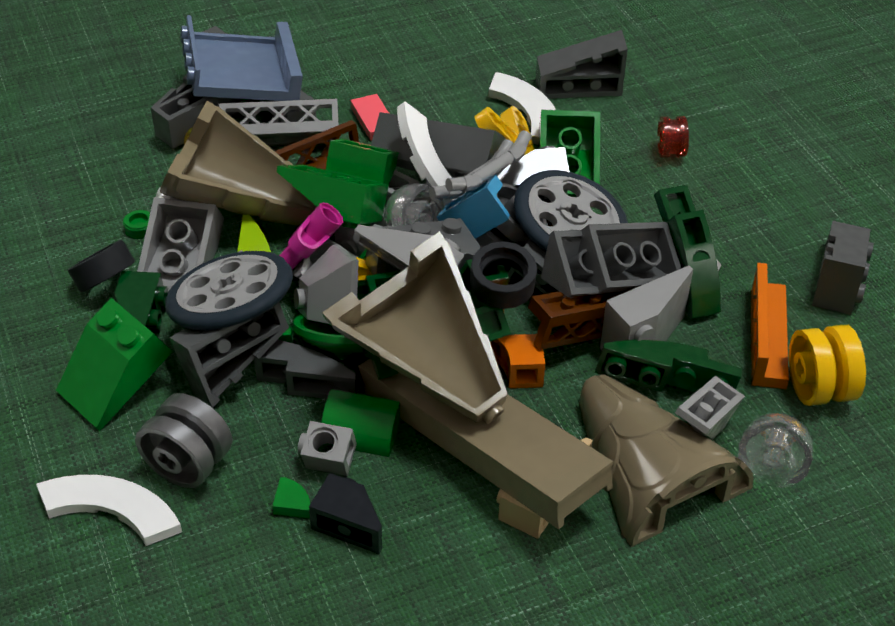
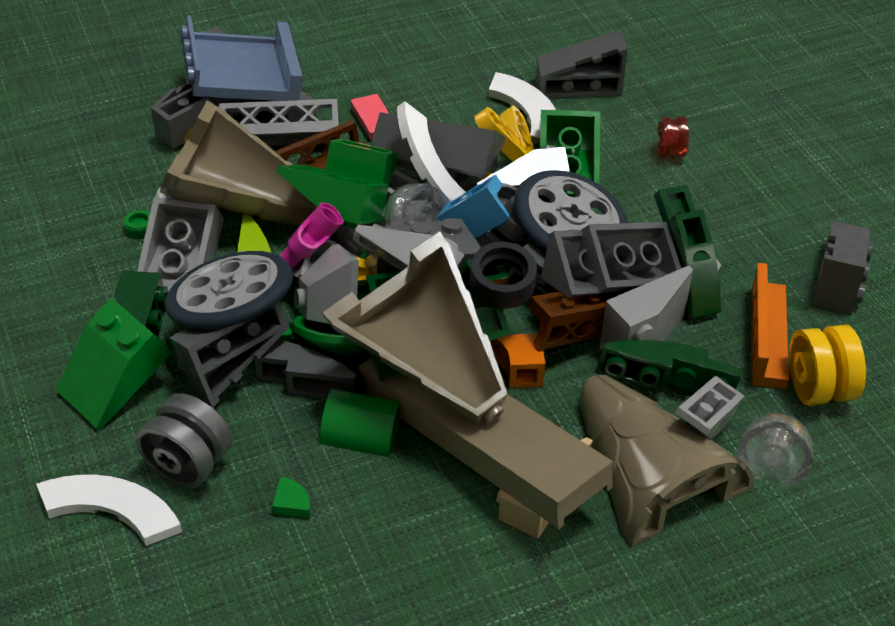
(101, 266): black tyre -> none
(335, 460): light grey brick -> none
(346, 513): black slope -> none
(507, 154): light grey piece -> none

